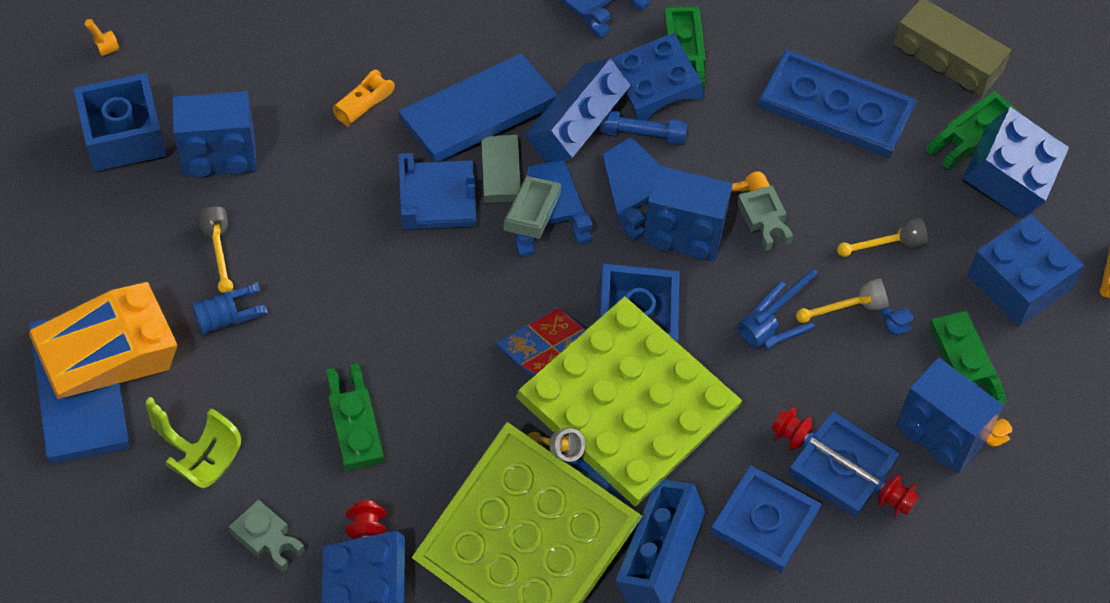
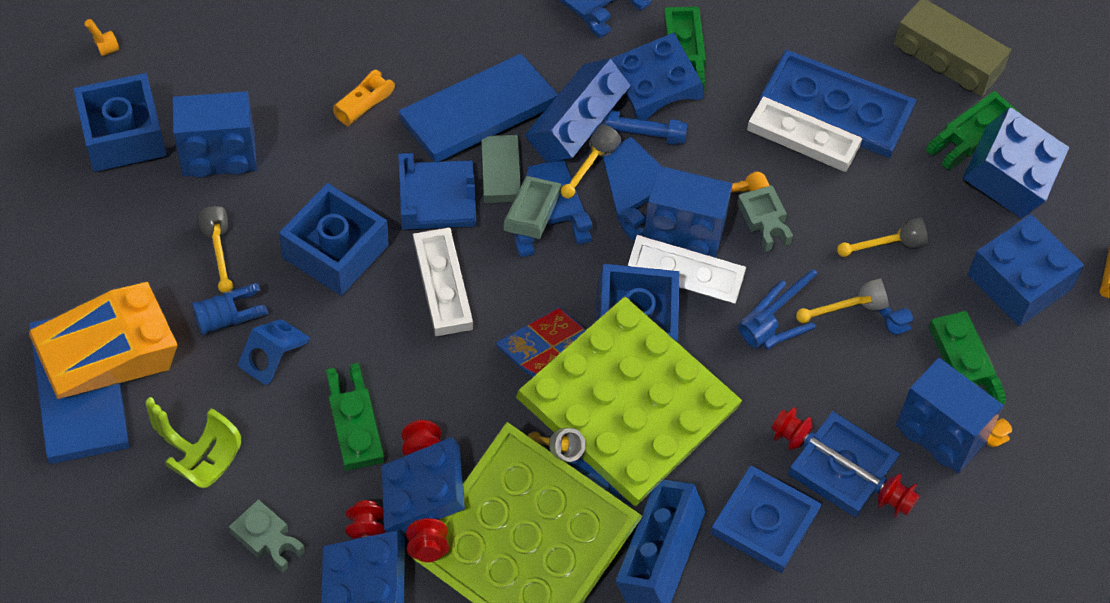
(274, 340): none -> blue bracket
(334, 239): none -> blue brick
(423, 489): none -> blue plate
(442, 282): none -> white plate
(602, 143): none -> hinge
(696, 271): none -> white plate
(804, 134): none -> white plate

